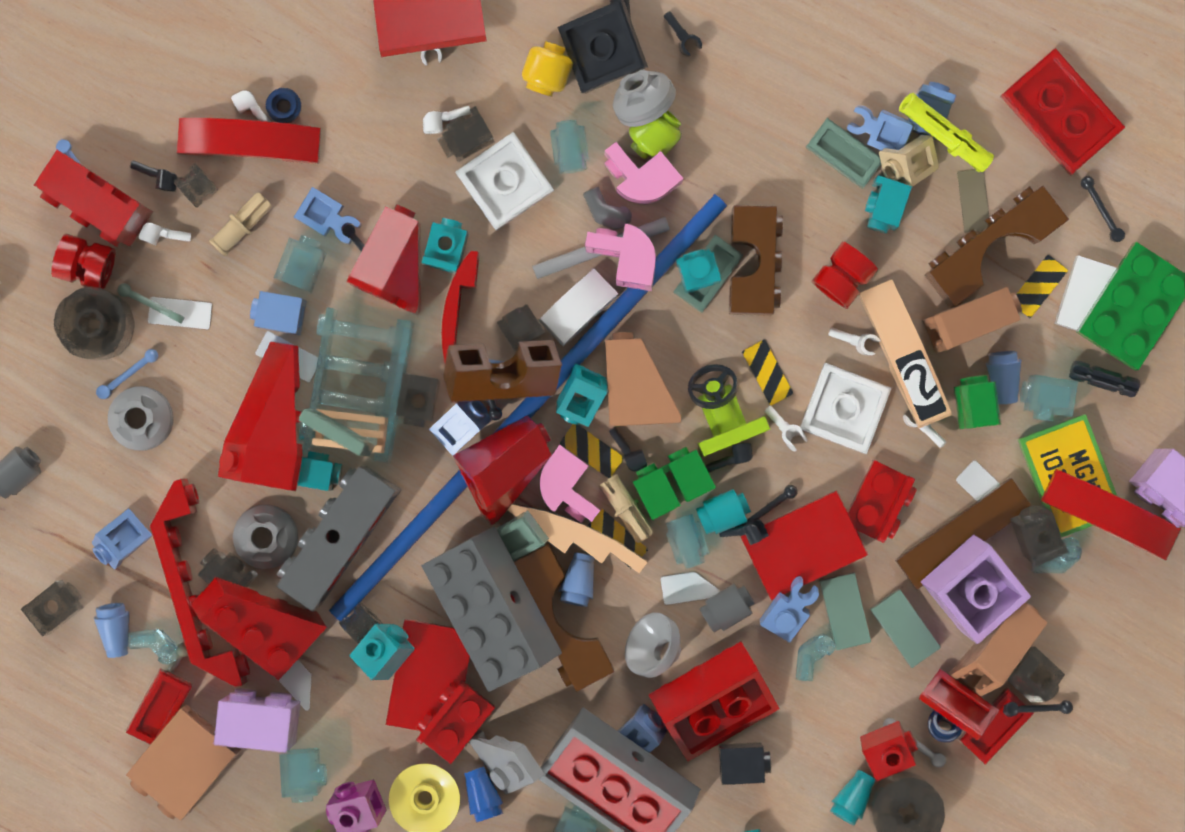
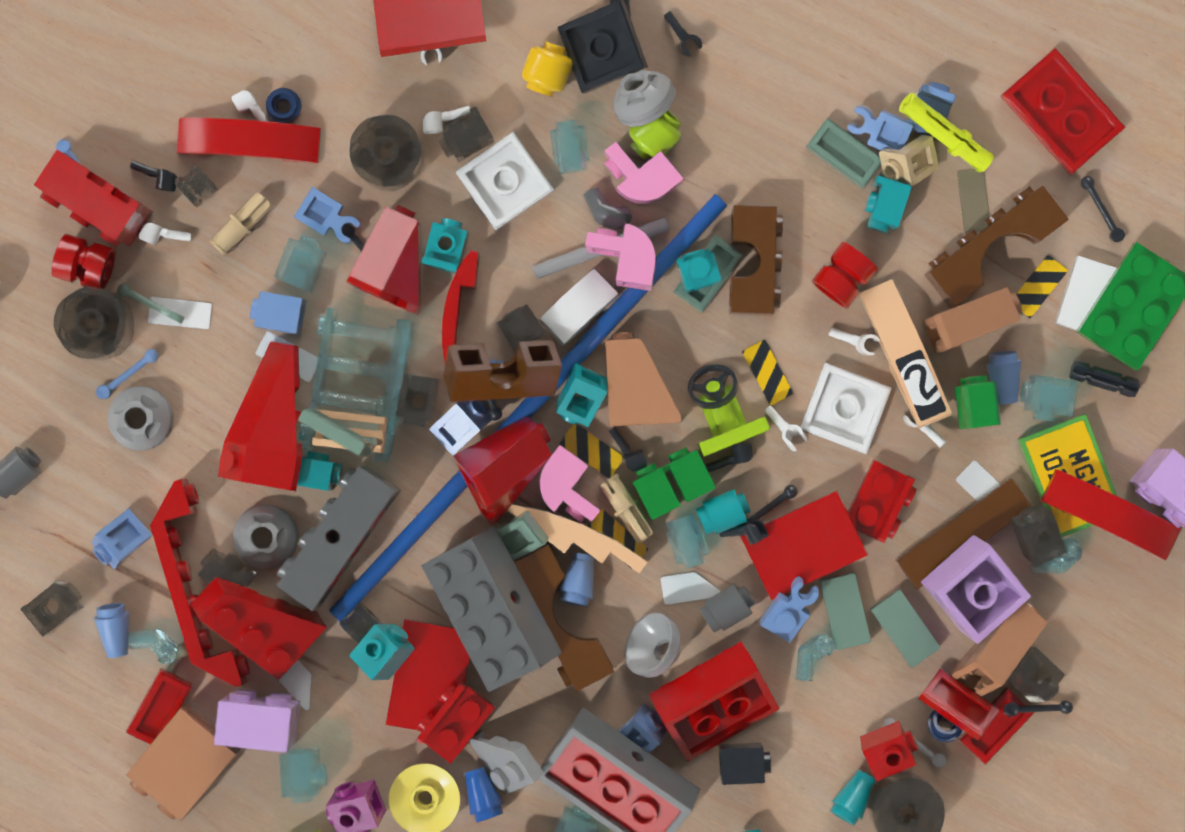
(386, 132): none -> clear smoke brick

